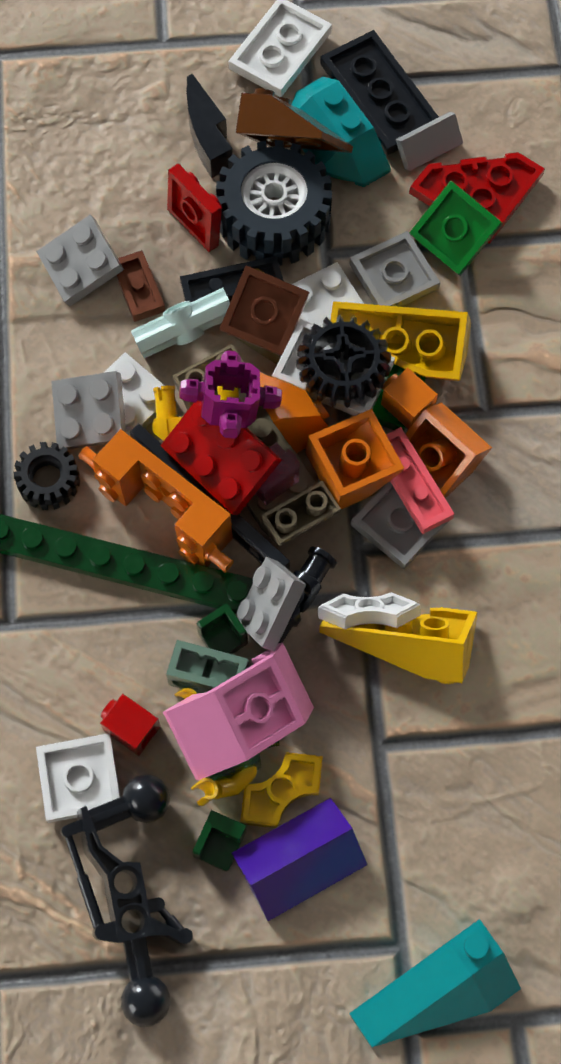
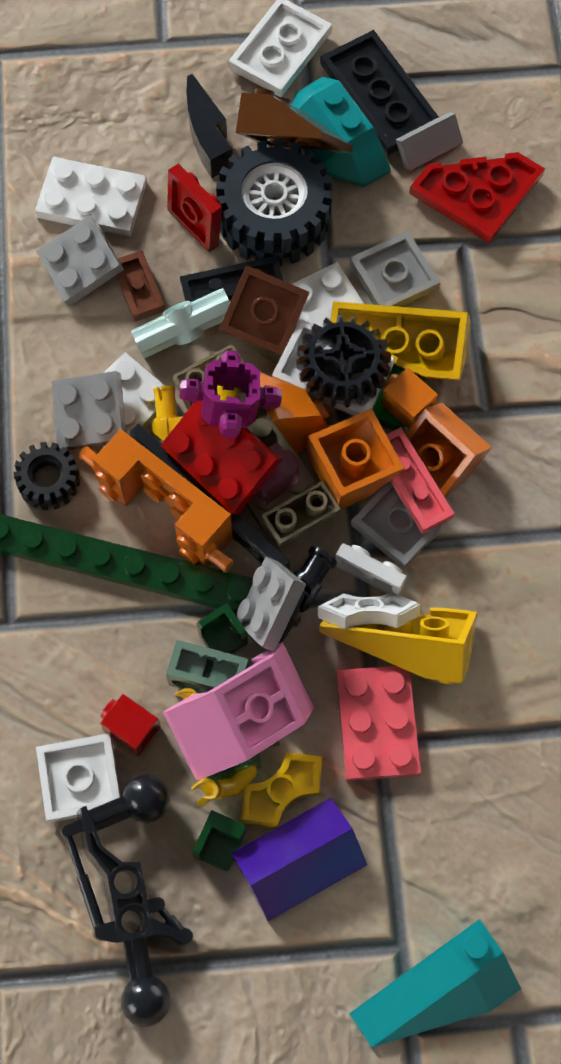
(81, 189): none -> white plate
(358, 563): none -> white plate
(377, 723): none -> coral plate
(455, 228): green plate -> none

